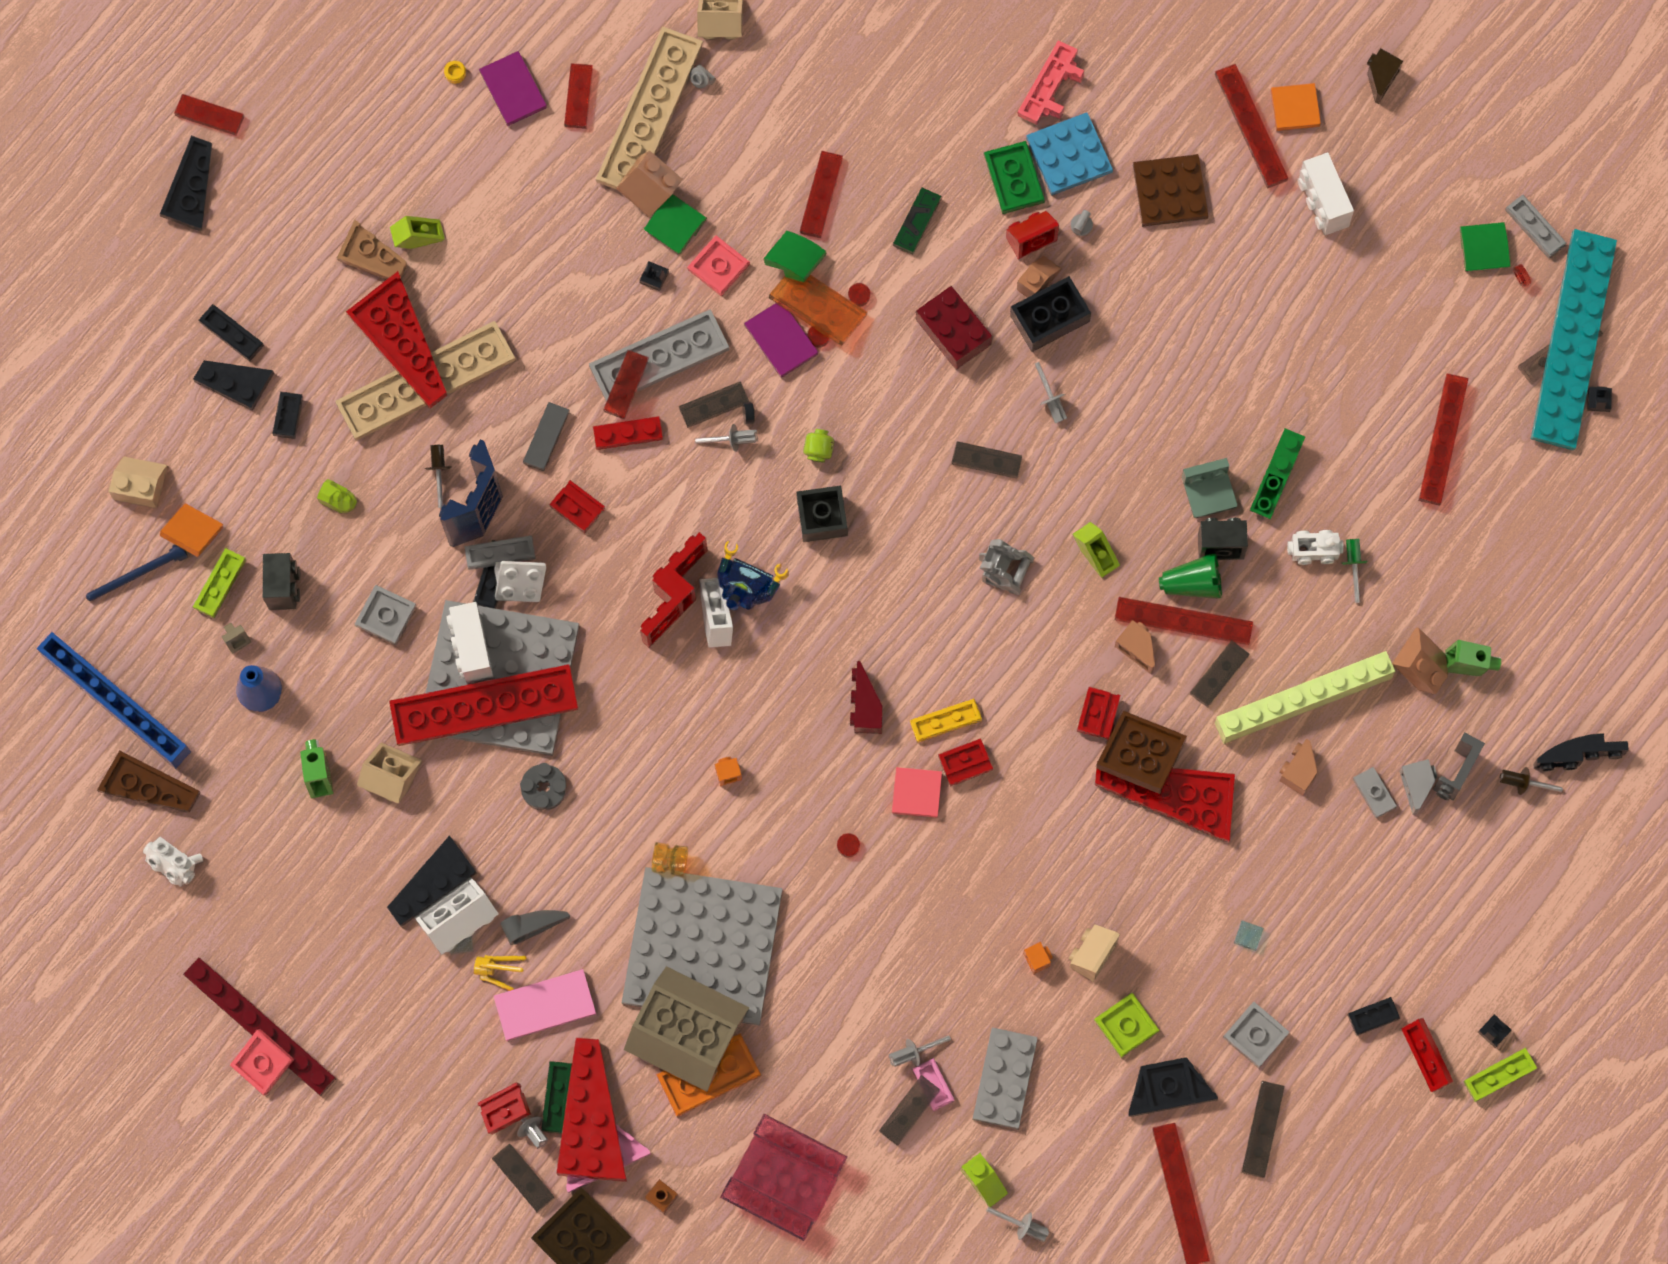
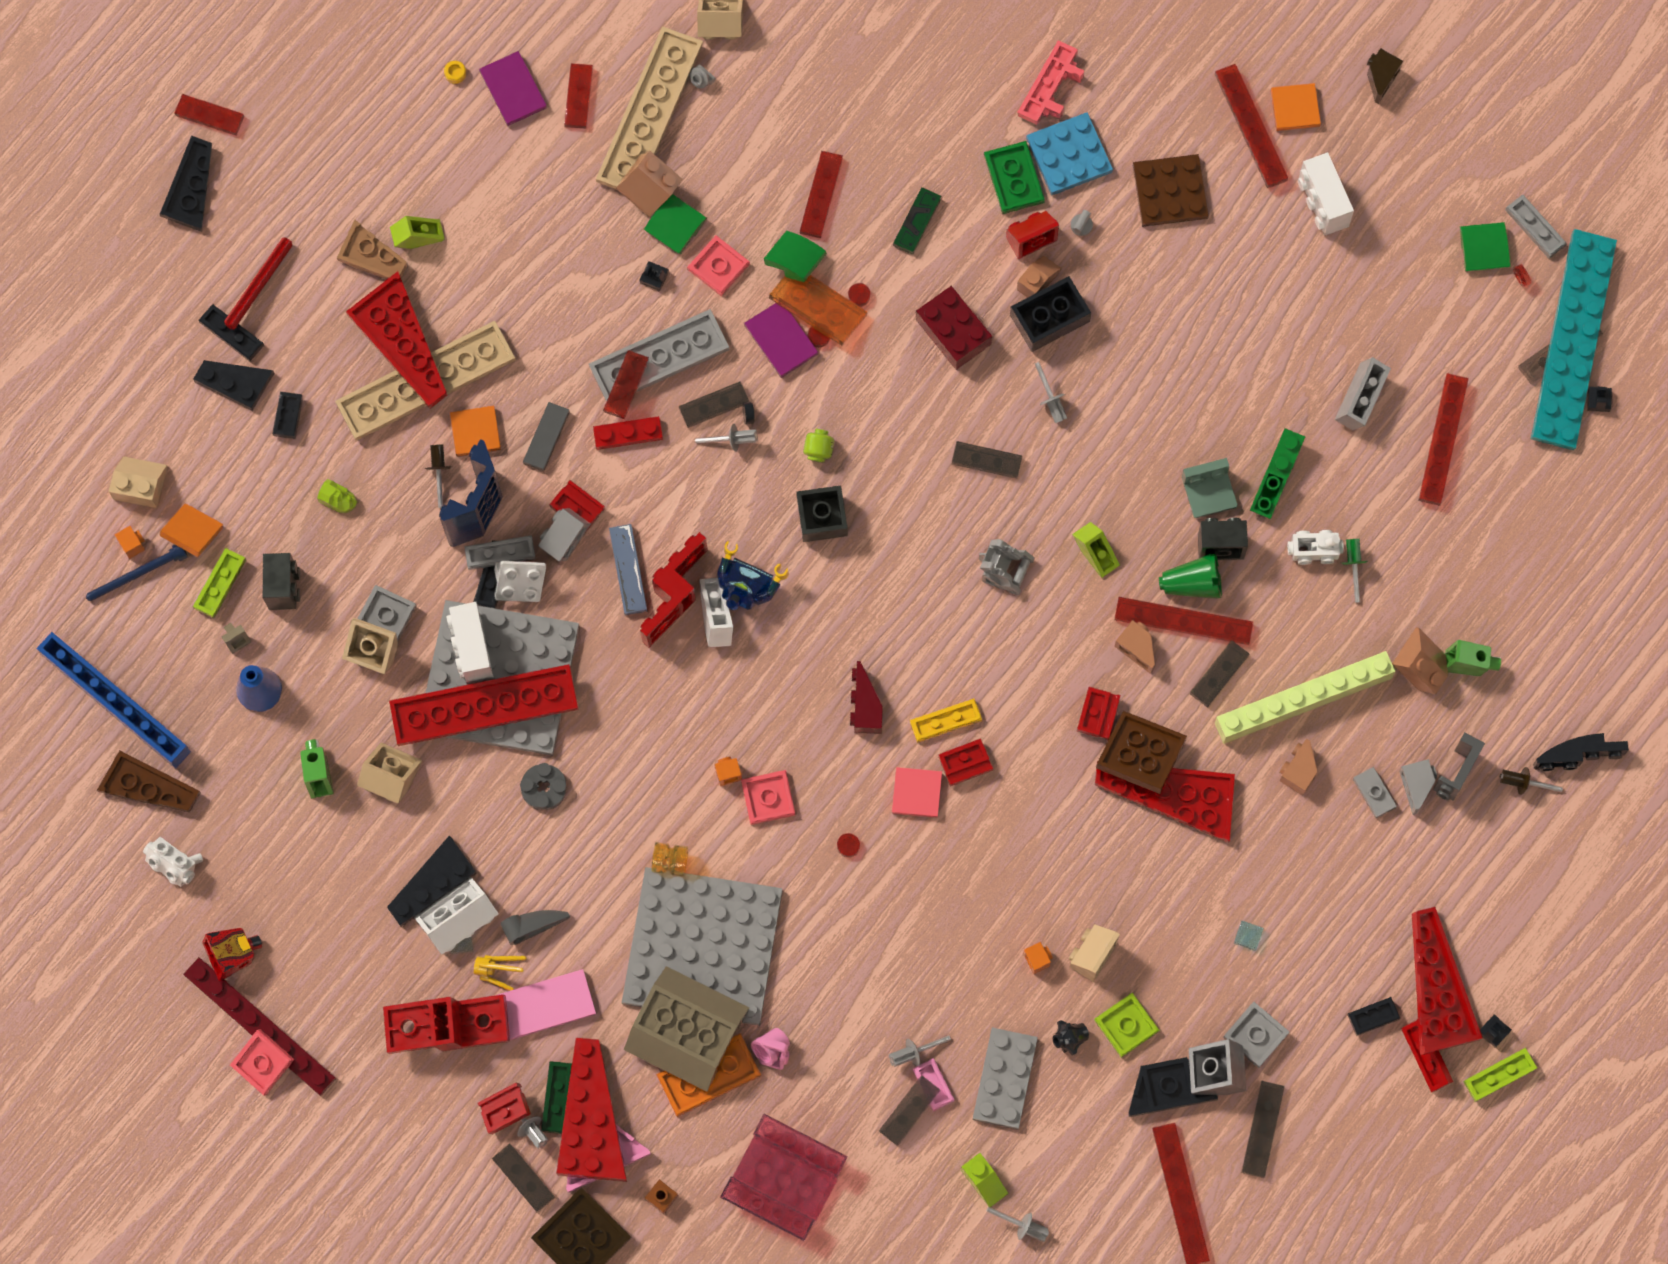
(130, 541): none -> orange plate
(230, 951): none -> torso
(258, 283): none -> red axle
(370, 646): none -> tan slope
(446, 1024): none -> red bracket
(473, 425): none -> orange tile
(563, 534): none -> light grey brick
(628, 569): none -> sand blue tile
(768, 797): none -> coral tile
(770, 1047): none -> bright pink piece
(1070, 1036): none -> black rock
(1217, 1068): none -> flat silver slope
(1362, 394): none -> light grey brick
(1442, 1002): none -> red wing

